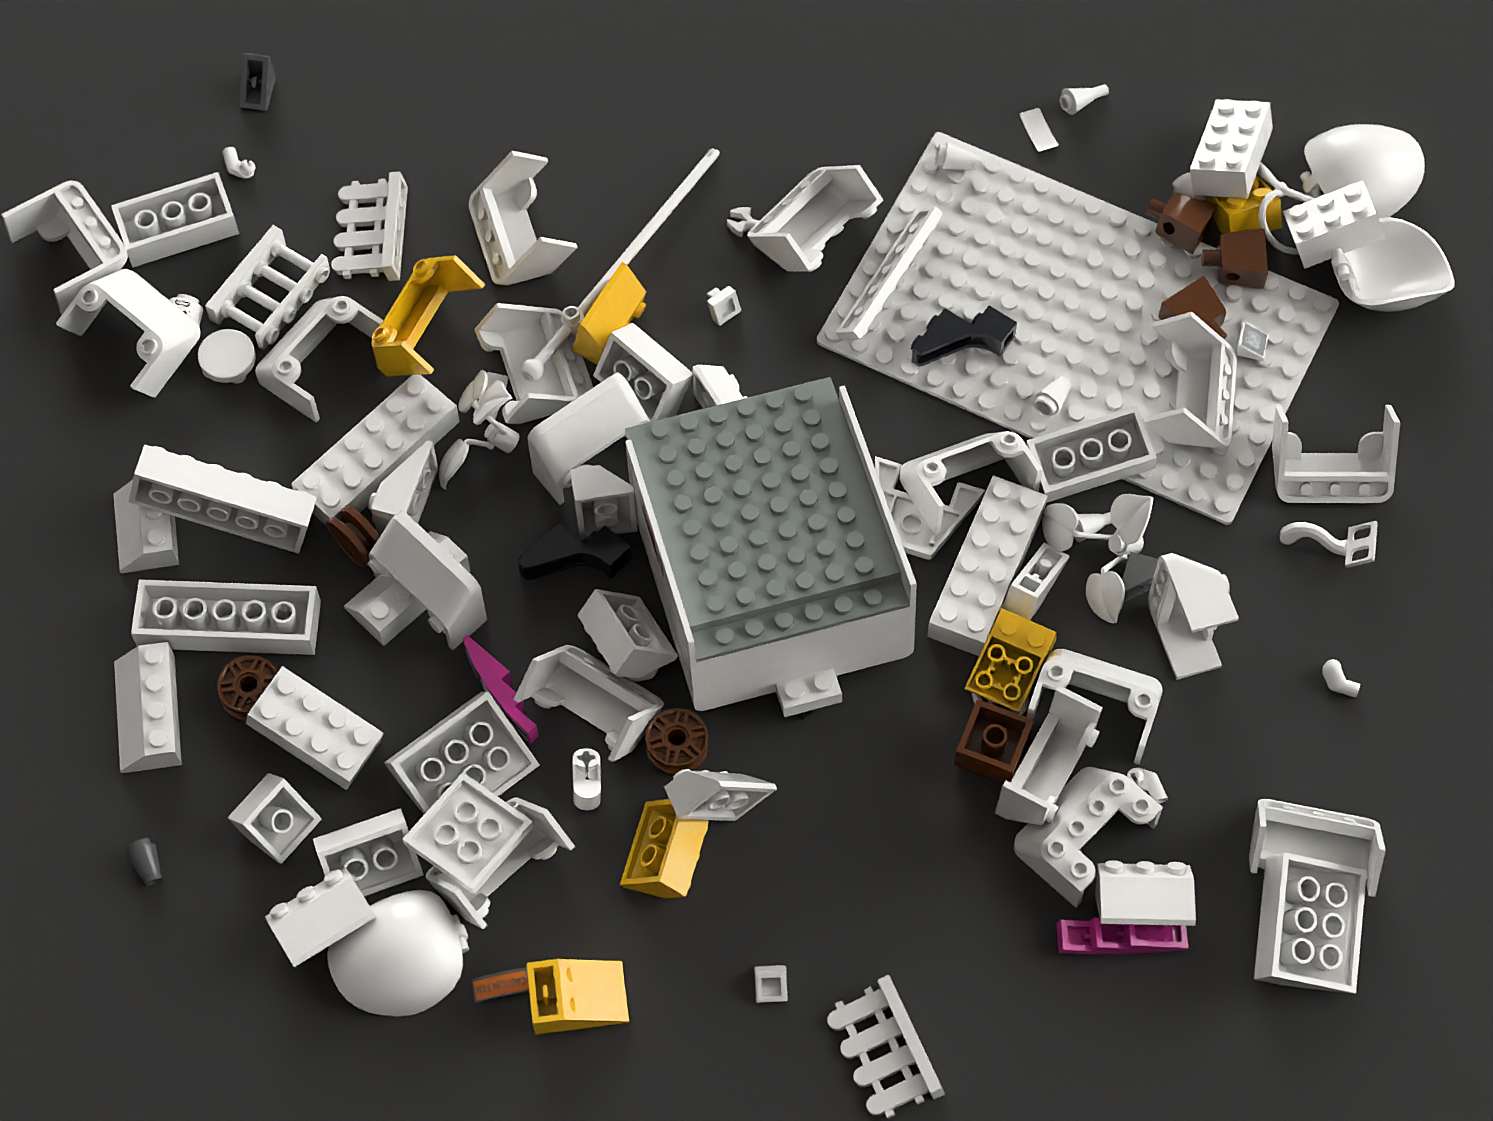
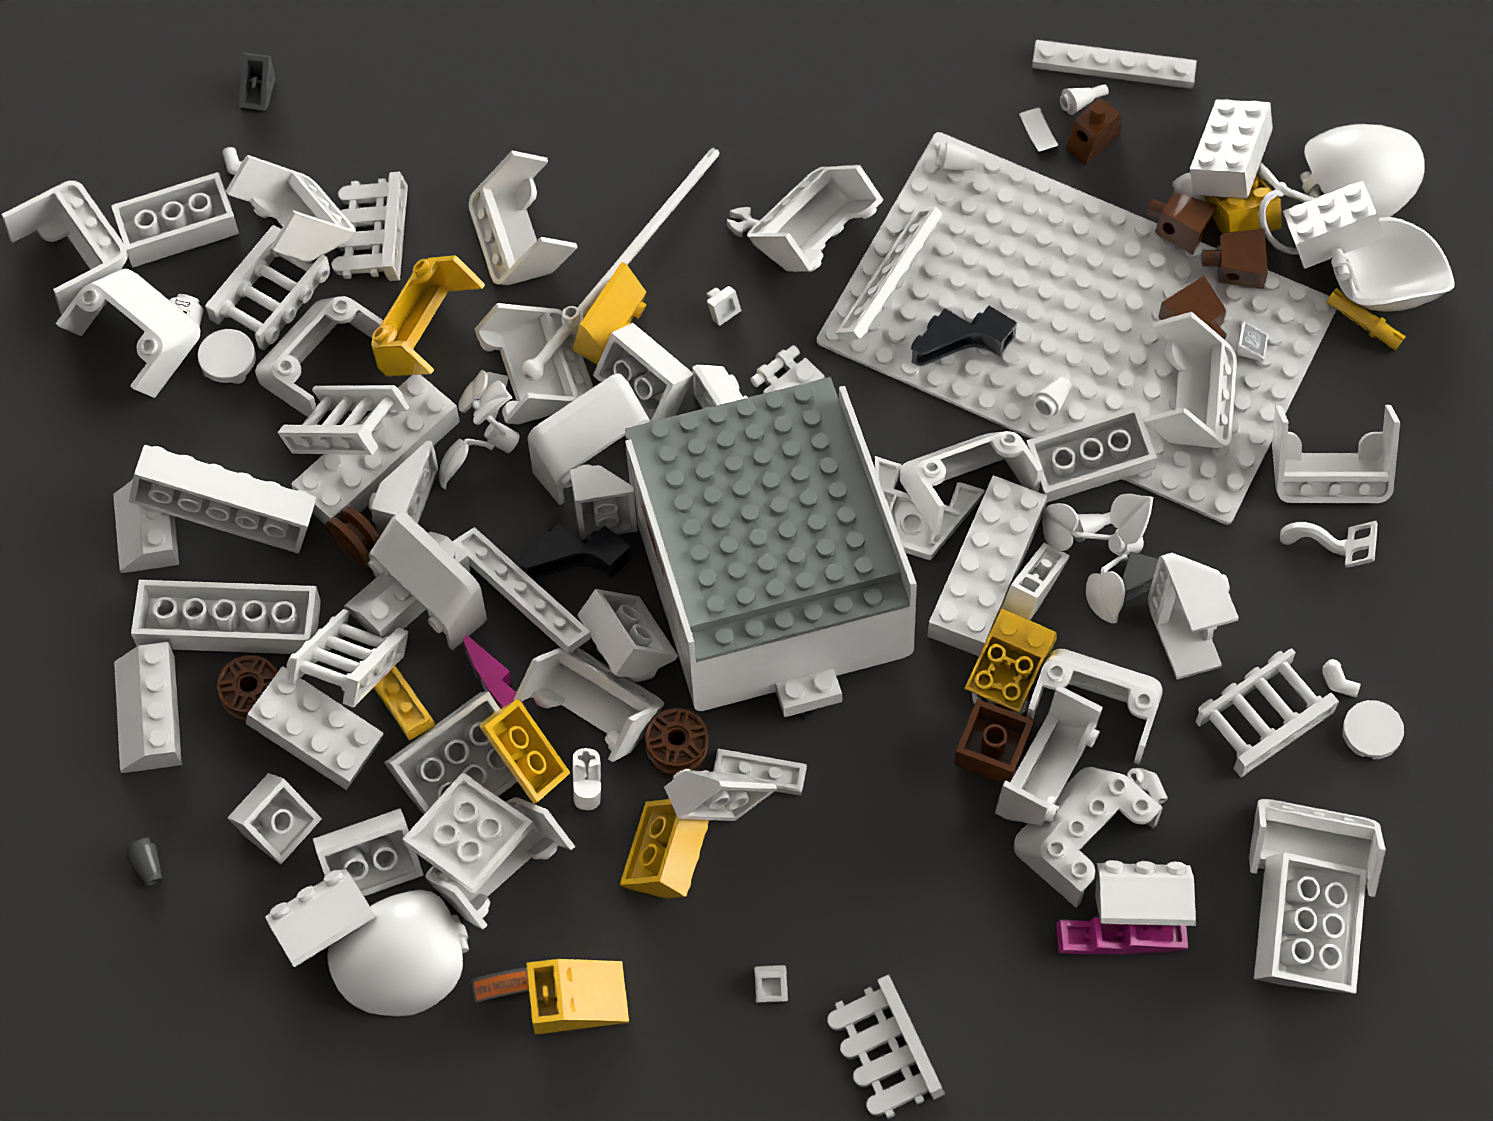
(306, 213): none -> white windscreen
(349, 436): none -> white fence
(363, 674): none -> white fence
(403, 704): none -> yellow tile
(523, 591): none -> white plate
(524, 750): none -> yellow slope
(785, 774): none -> white tile
(796, 375): none -> white plate
(1101, 126): none -> reddish brown torso
(1114, 64): none -> white plate
(1271, 739): none -> white fence
(1364, 318): none -> yellow pin
(1373, 729): none -> white tile

